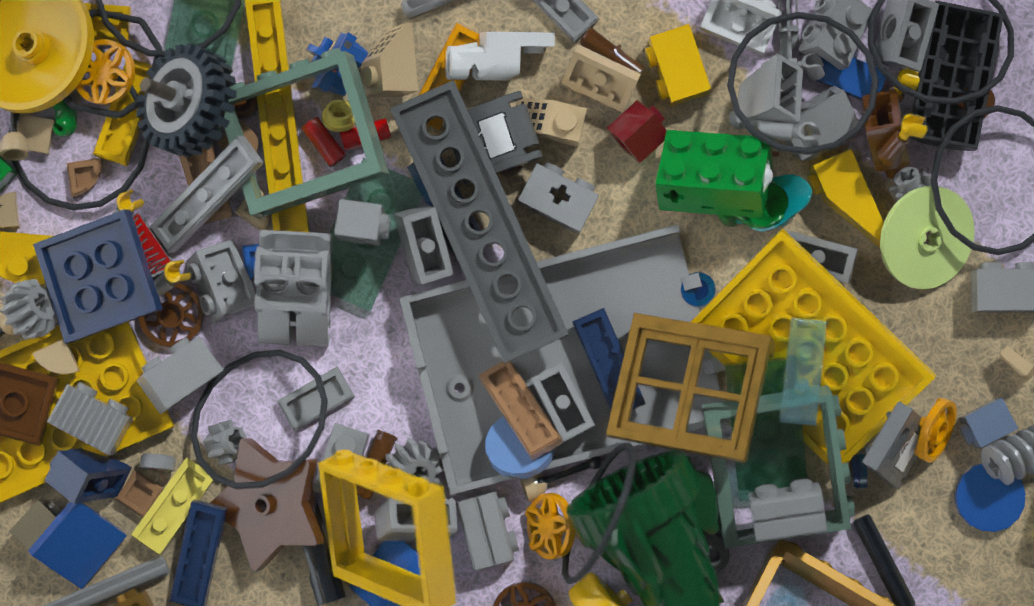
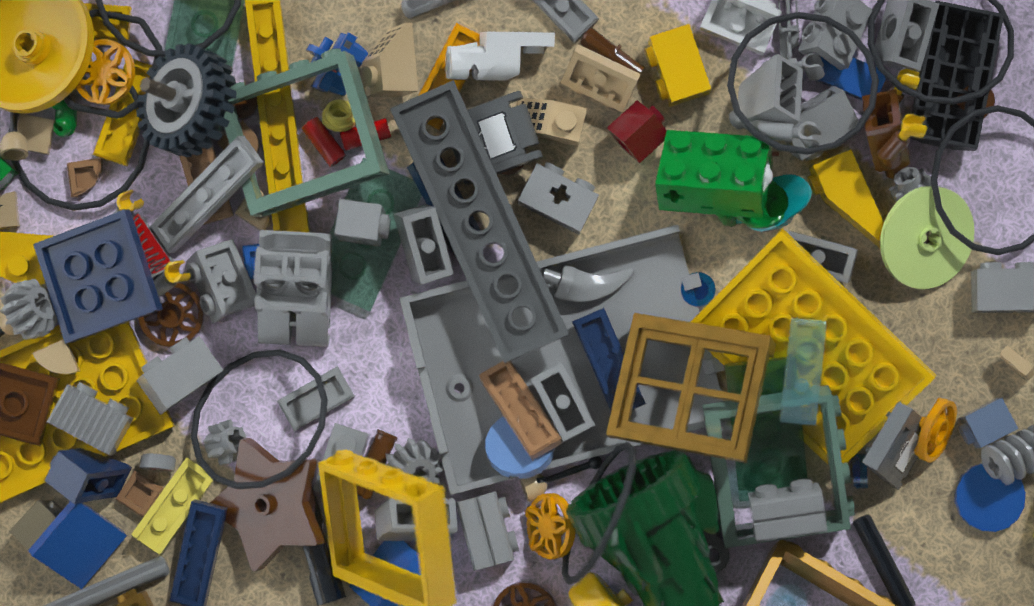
(582, 286): none -> light grey bar

